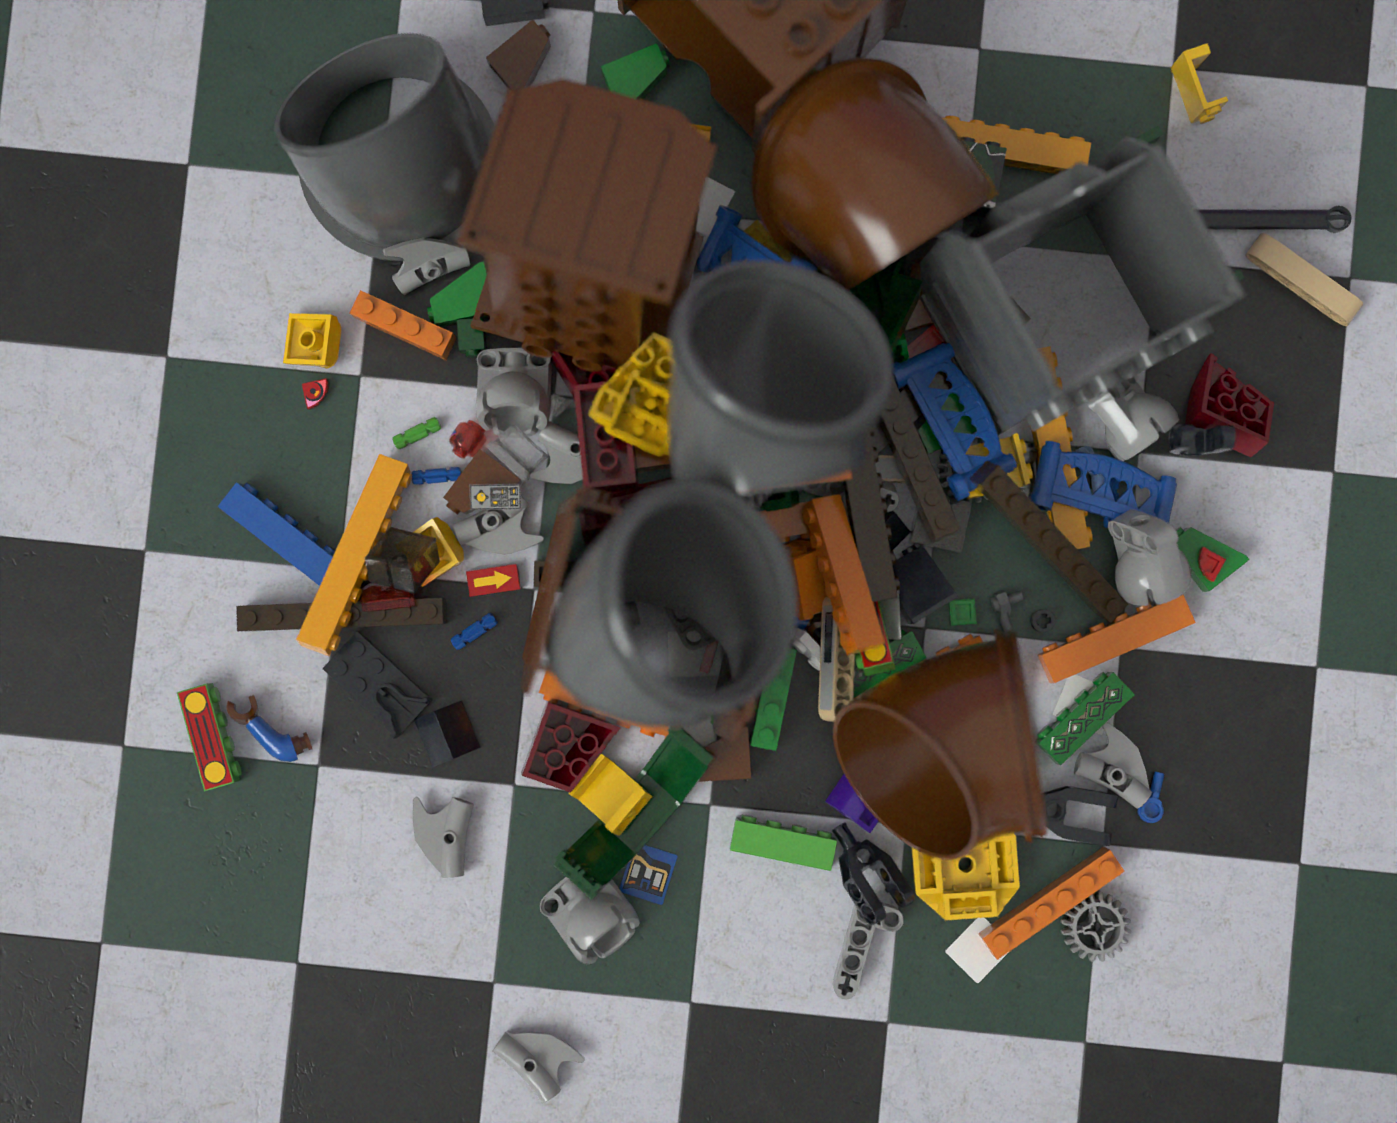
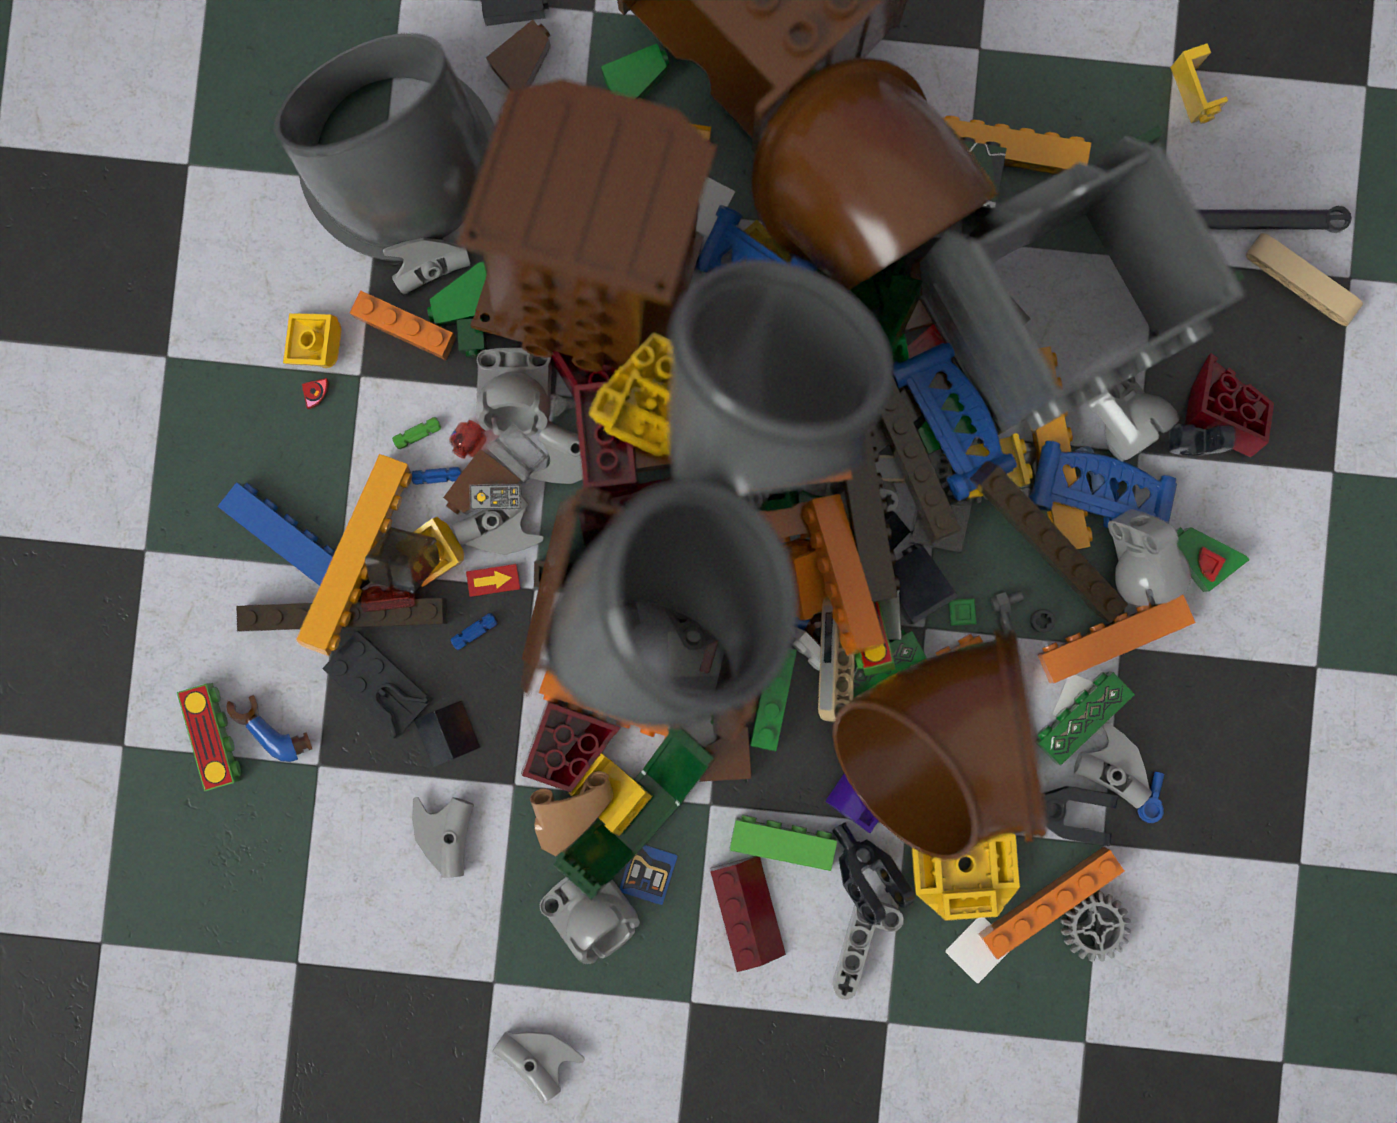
(566, 820): none -> medium nougat panel
(747, 913): none -> dark red slope

